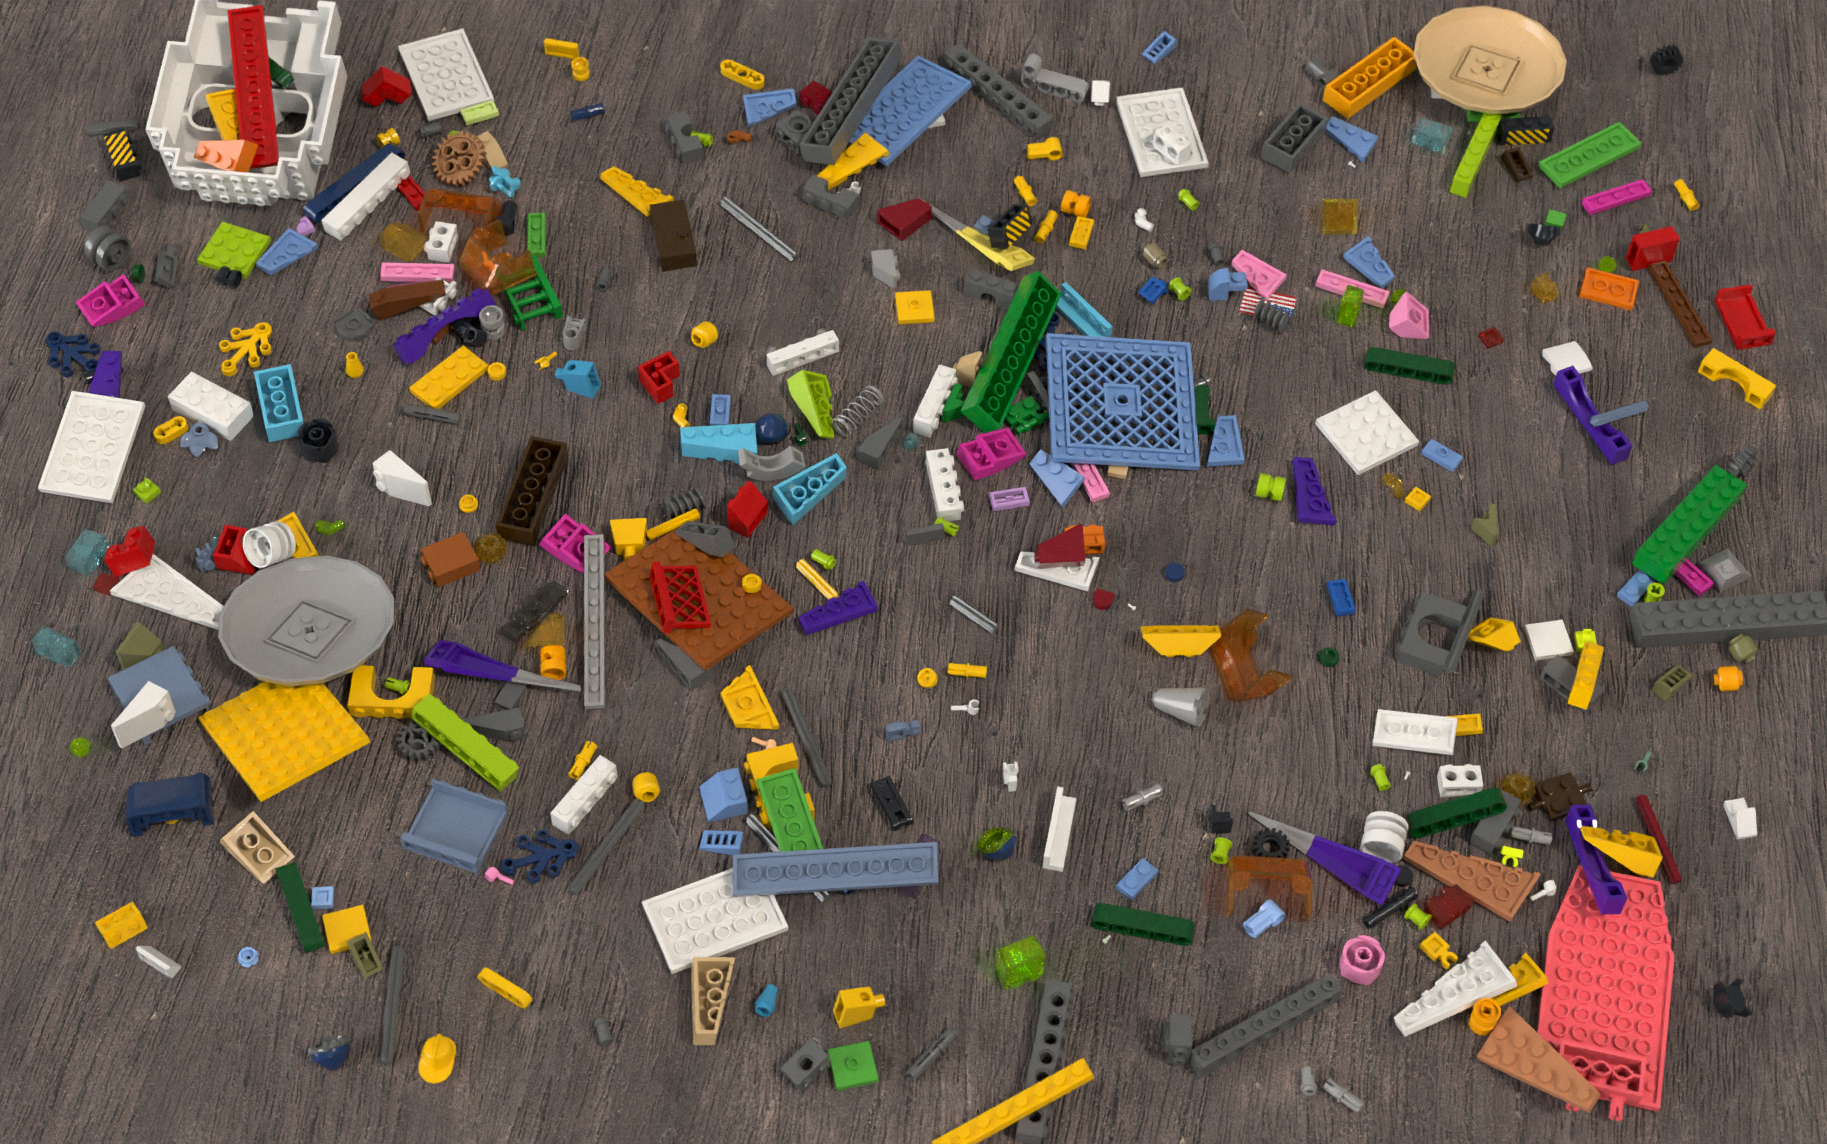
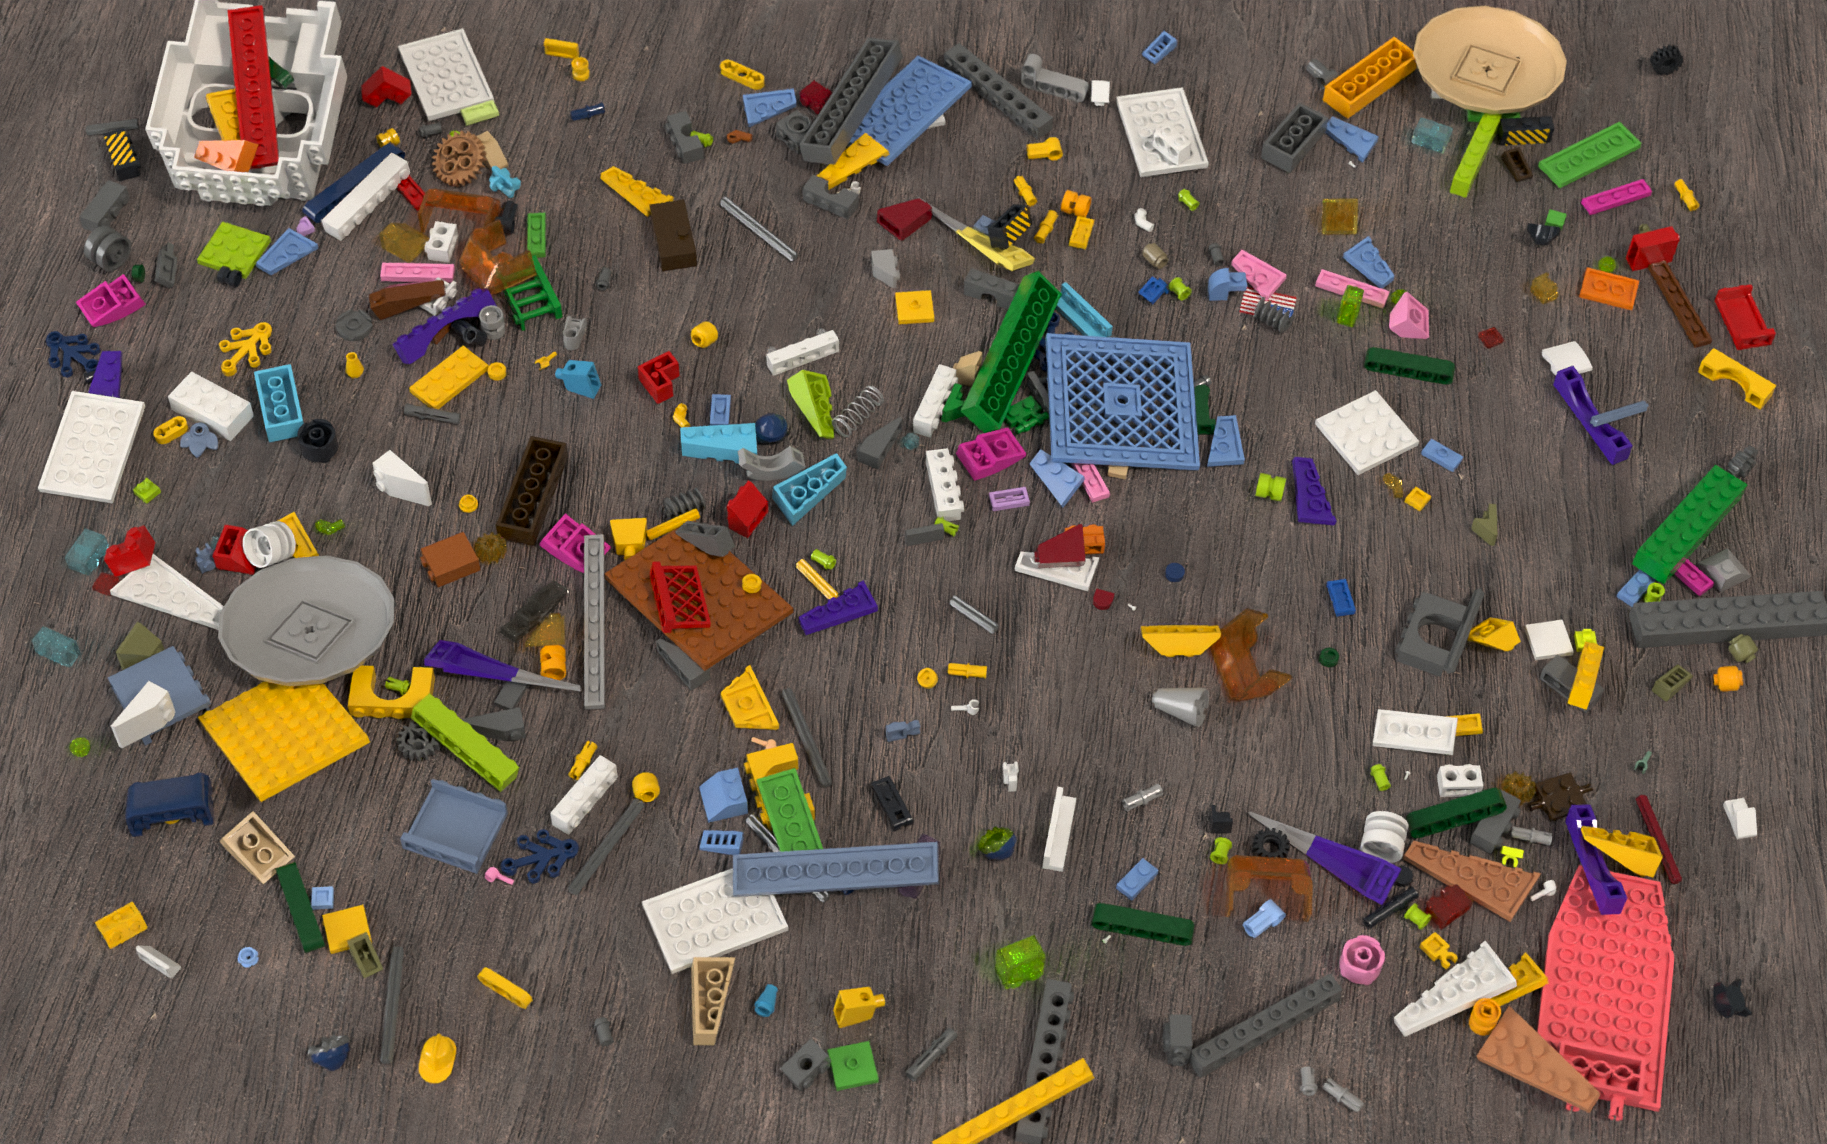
(801, 437): dark green hand -> none

